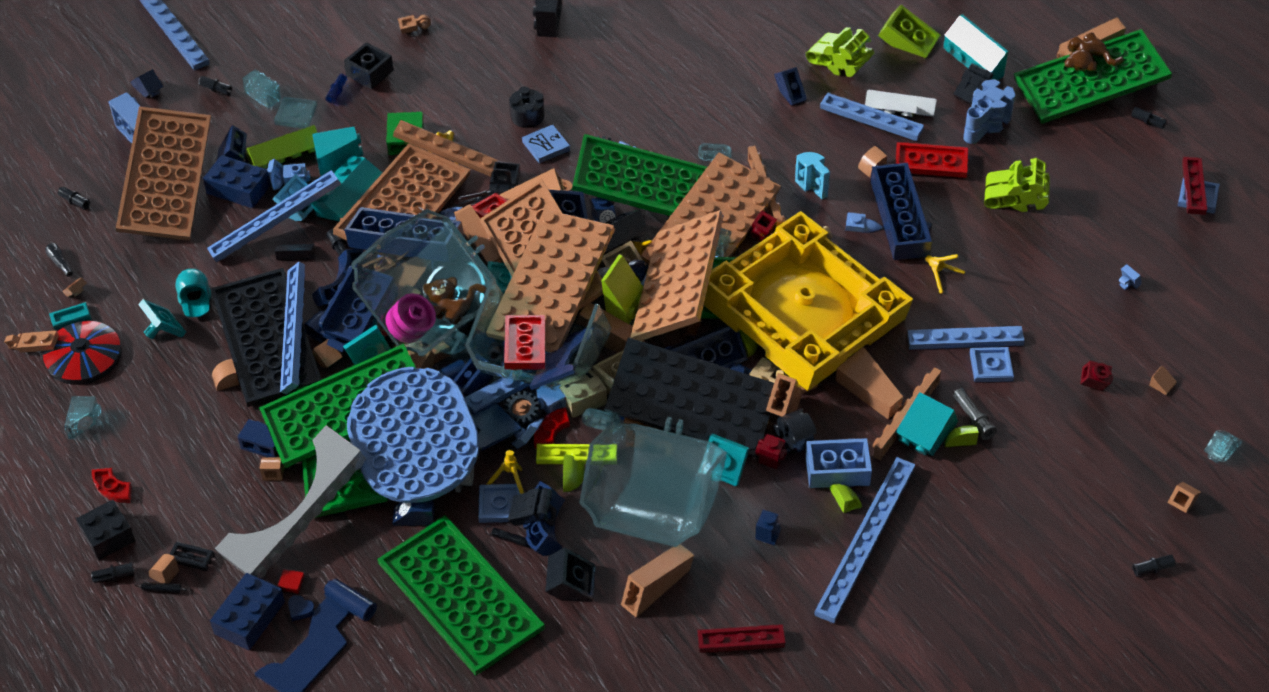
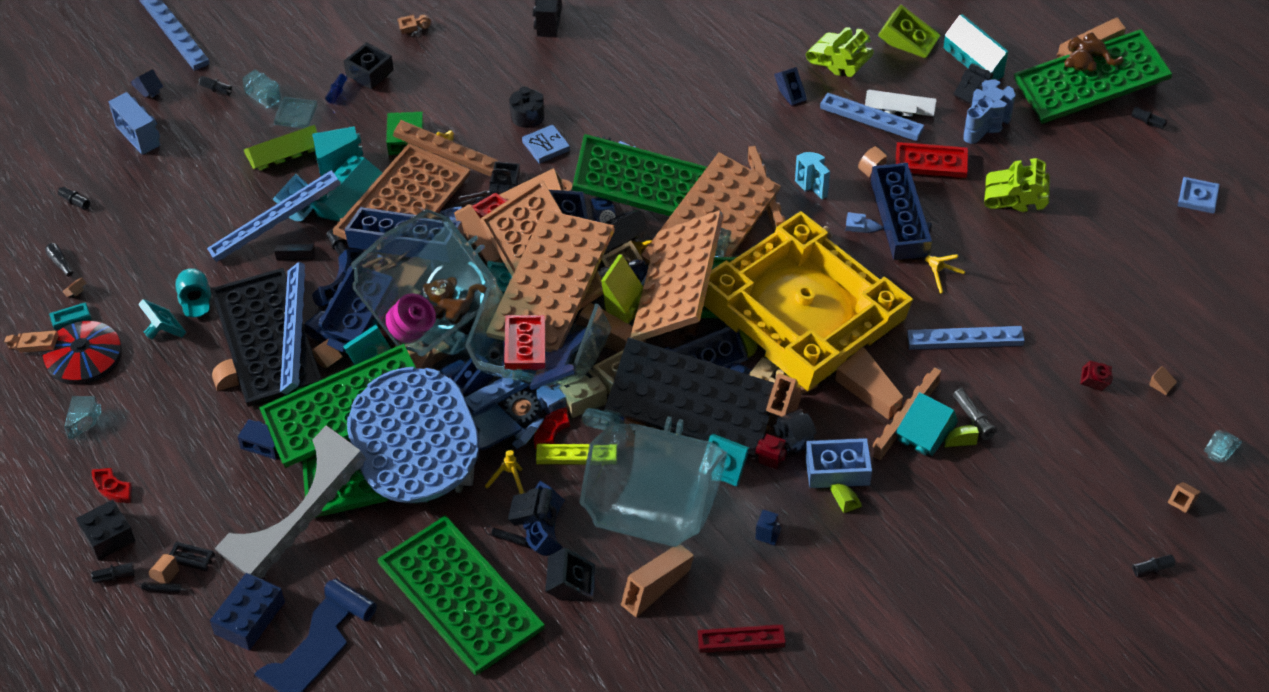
(163, 173): nougat plate -> none
(233, 144): dark blue slope -> none
(236, 181): dark blue brick -> none
(271, 469): nougat brick -> none
(275, 173): medium blue plate -> none
(291, 581): red tile -> none
(299, 169): medium blue brick -> none
(300, 608): dark blue tile -> none
(414, 514): dark blue slope -> none
(496, 502): medium blue tile -> none
(572, 473): lime brick -> none
(712, 151): clear light blue beam -> none
(763, 226): dark red brick -> none
(864, 540): medium blue plate -> none
(991, 364): medium blue tile -> none
(1129, 277): medium blue tile -> none
(1194, 185): dark red plate -> none

